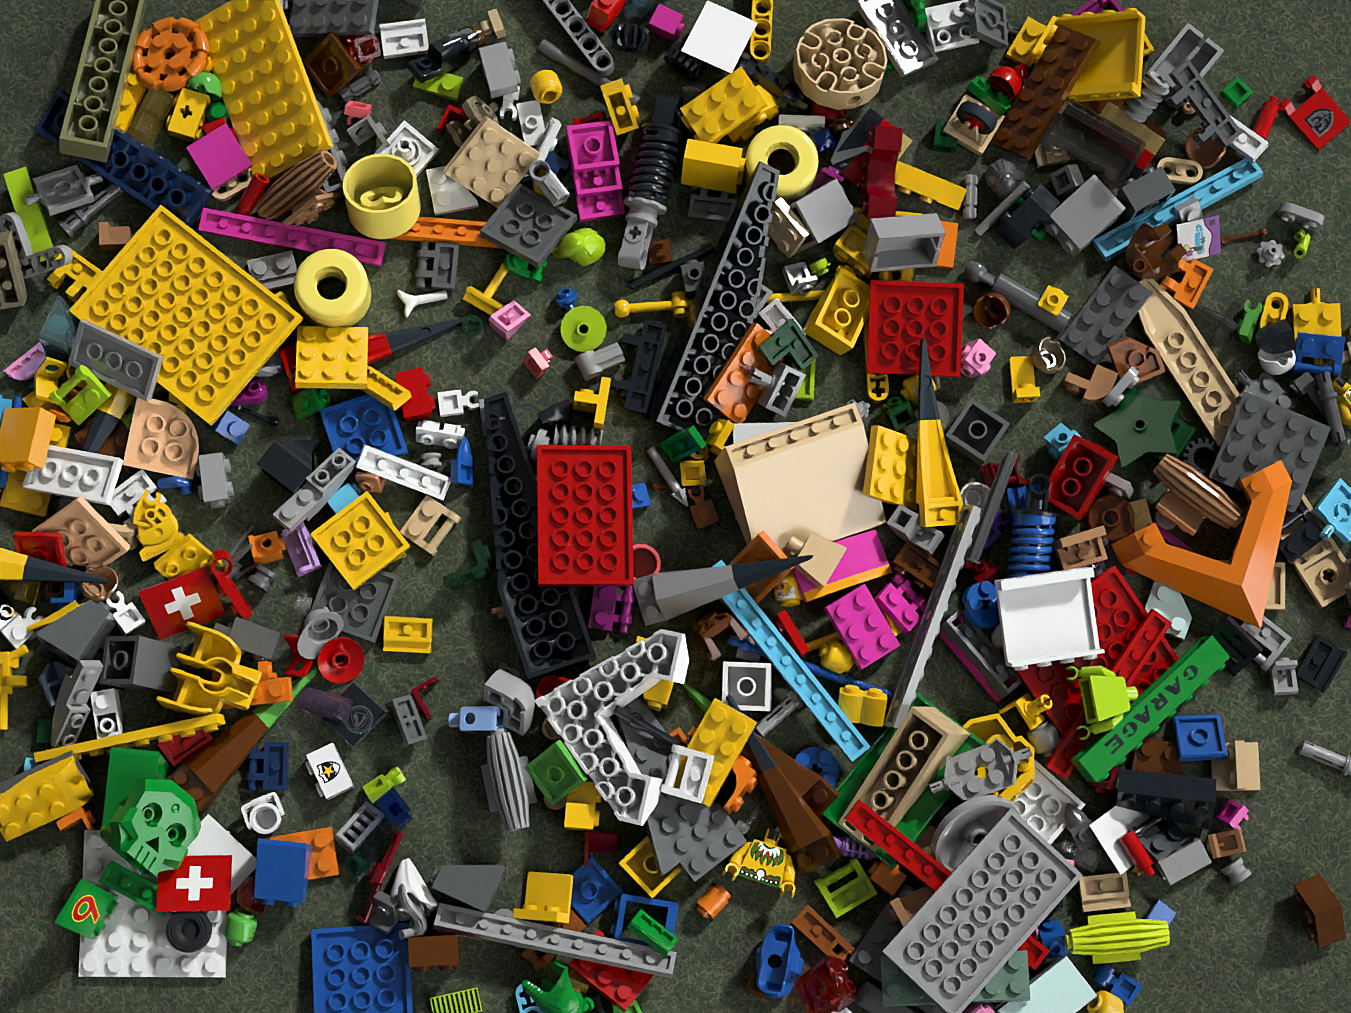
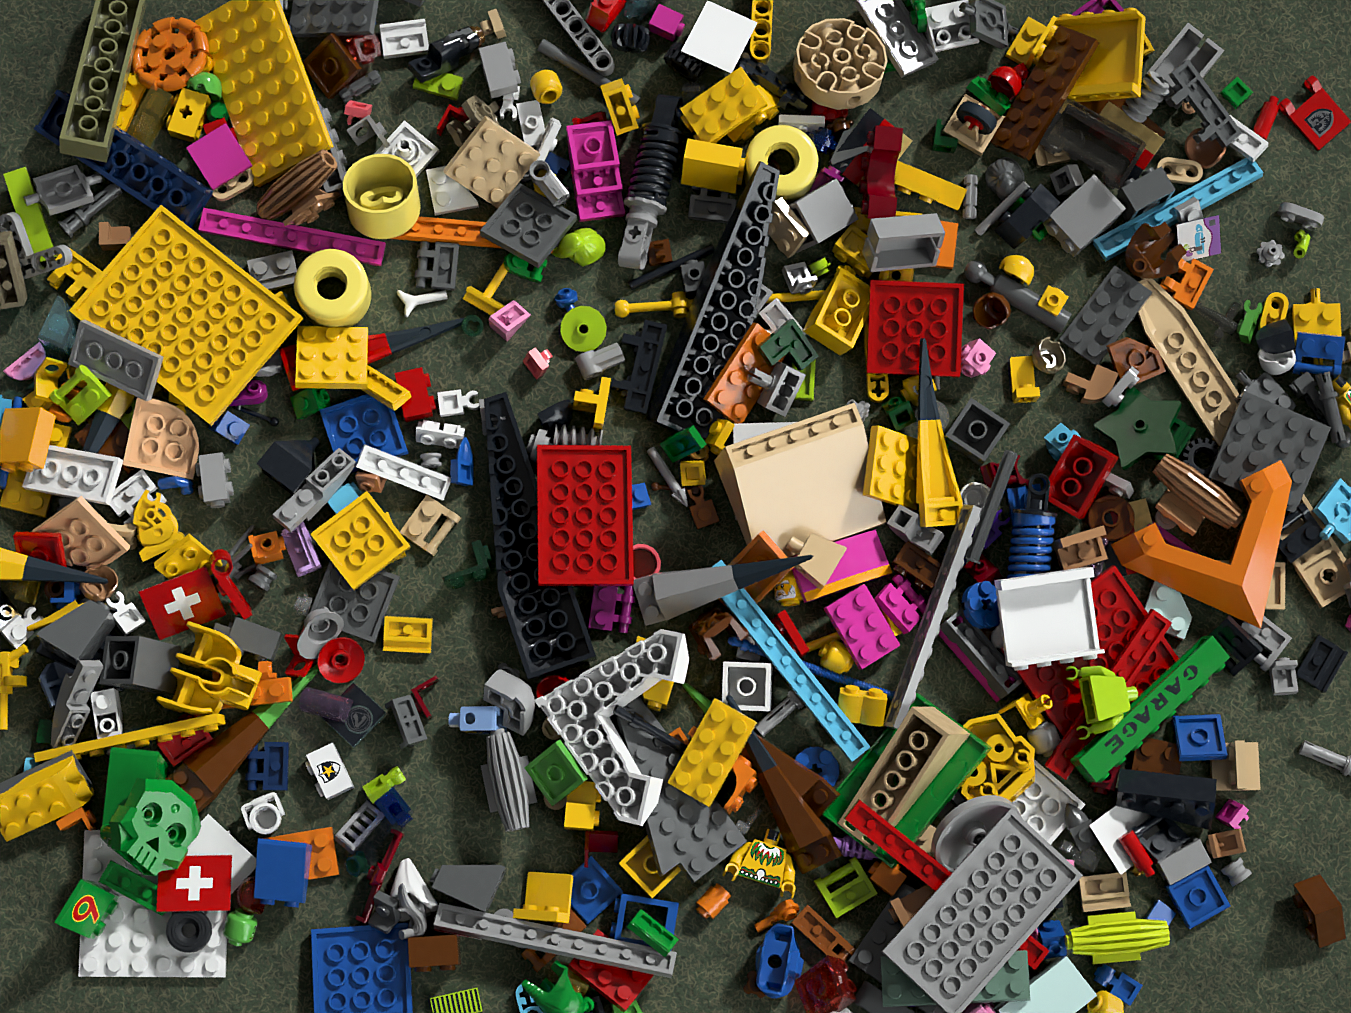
(252, 193): red cylinder -> none
(694, 777): white plate -> none
(785, 911): none -> orange plate
(994, 756): light grey plate -> none
(1019, 267): none -> yellow hair
(1197, 897): none -> blue plate
(1225, 239): reddish brown hinge -> none

